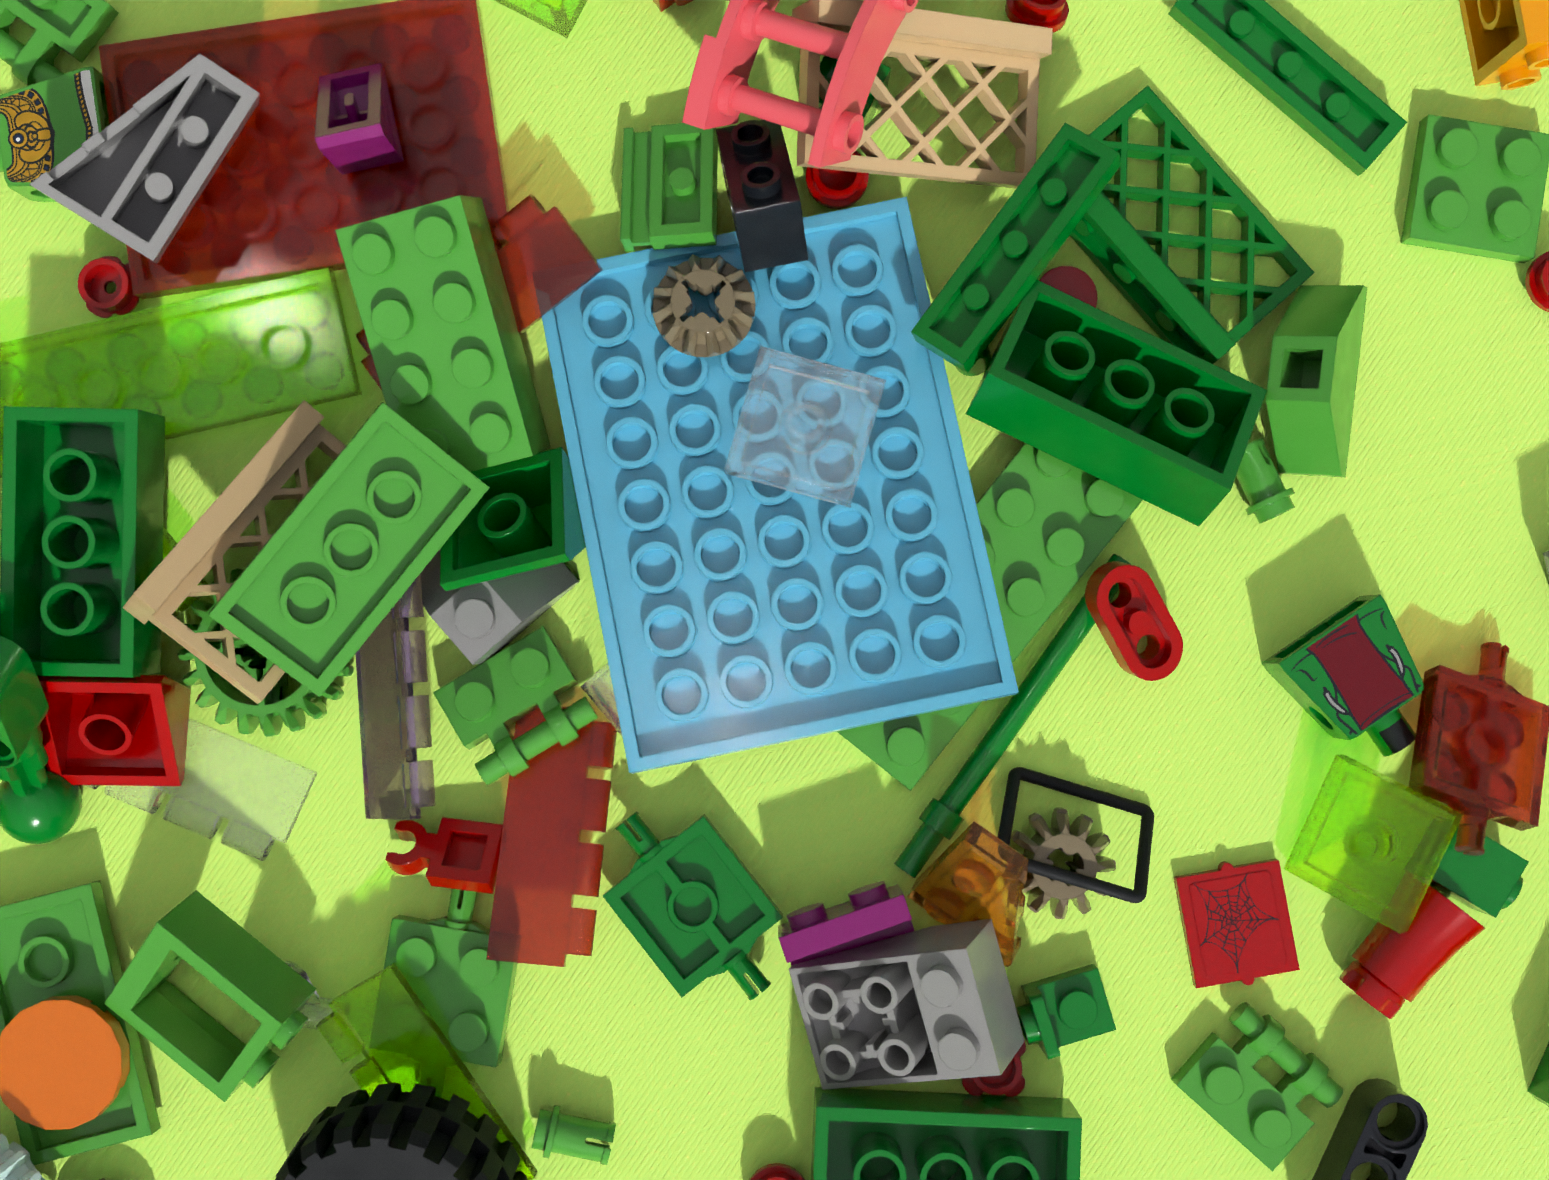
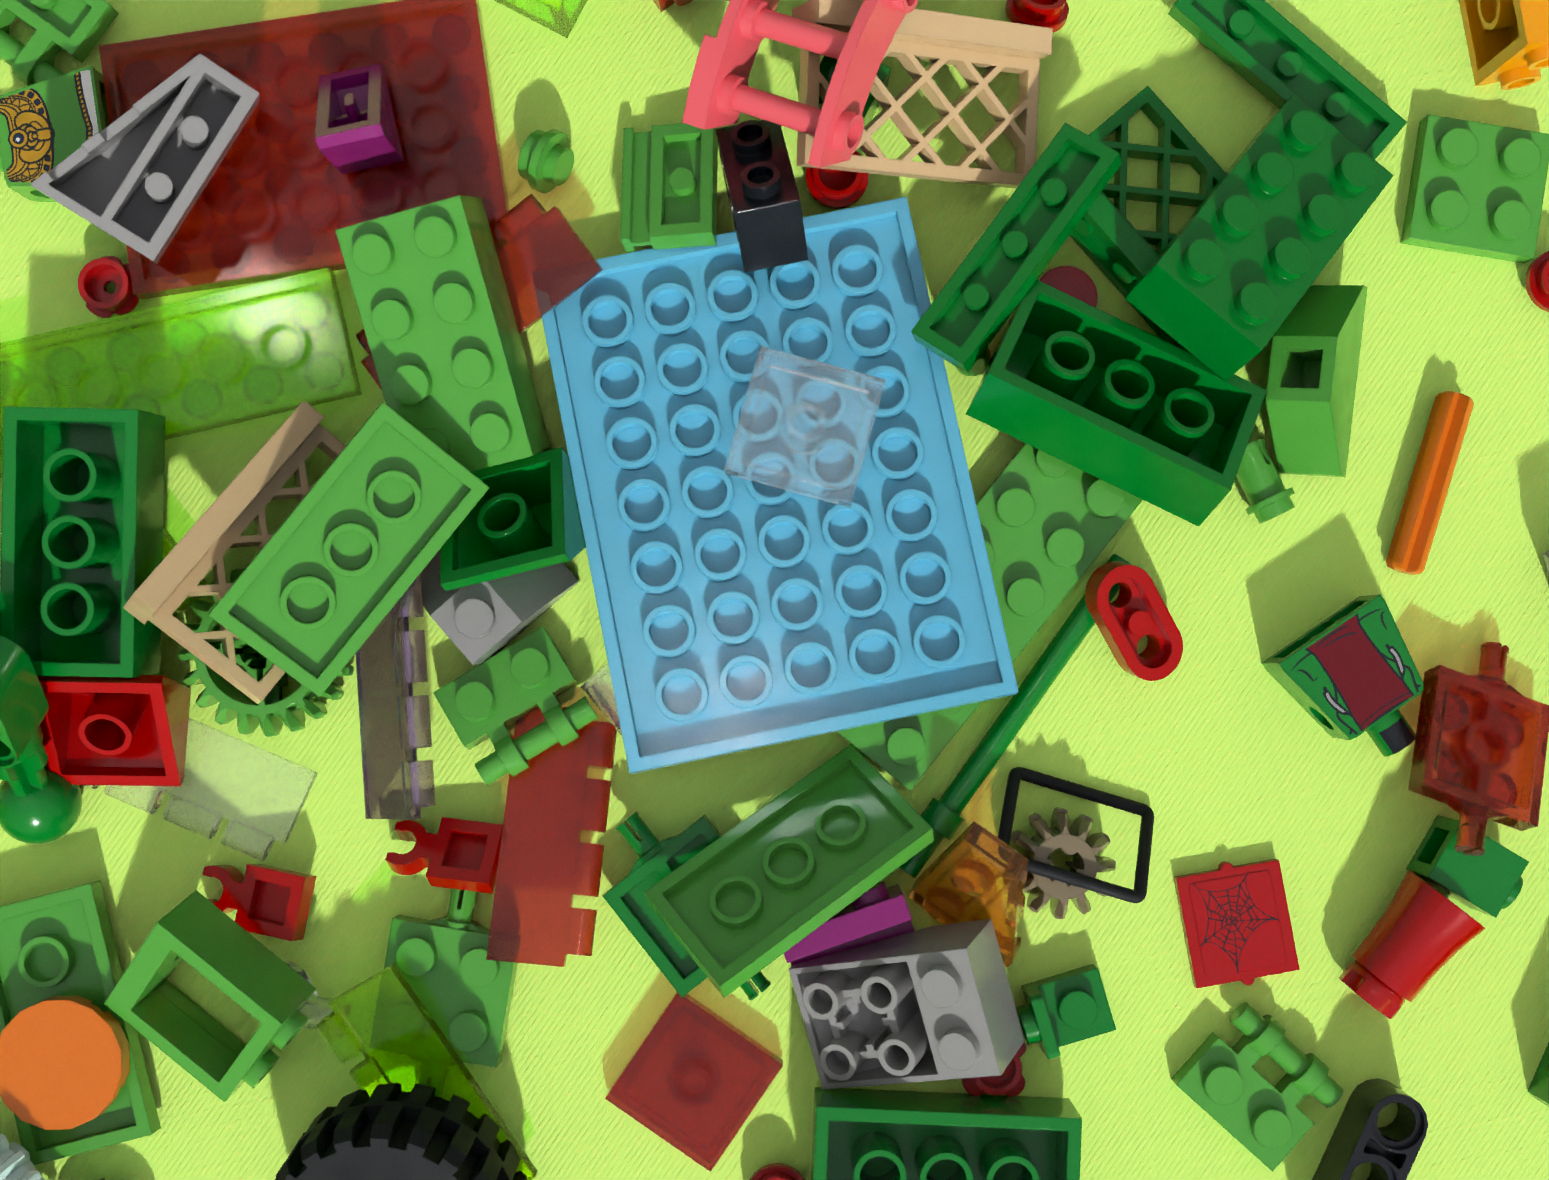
(266, 898): none -> red plate
(546, 160): none -> bright green plate
(567, 1136): bright green pin -> none
(694, 1080): none -> clear red plate
(701, 334): dark tan gear -> none
(788, 869): none -> bright green plate
(1259, 238): none -> green brick
(1372, 842): clear neon green plate -> none
(1429, 482): none -> orange axle

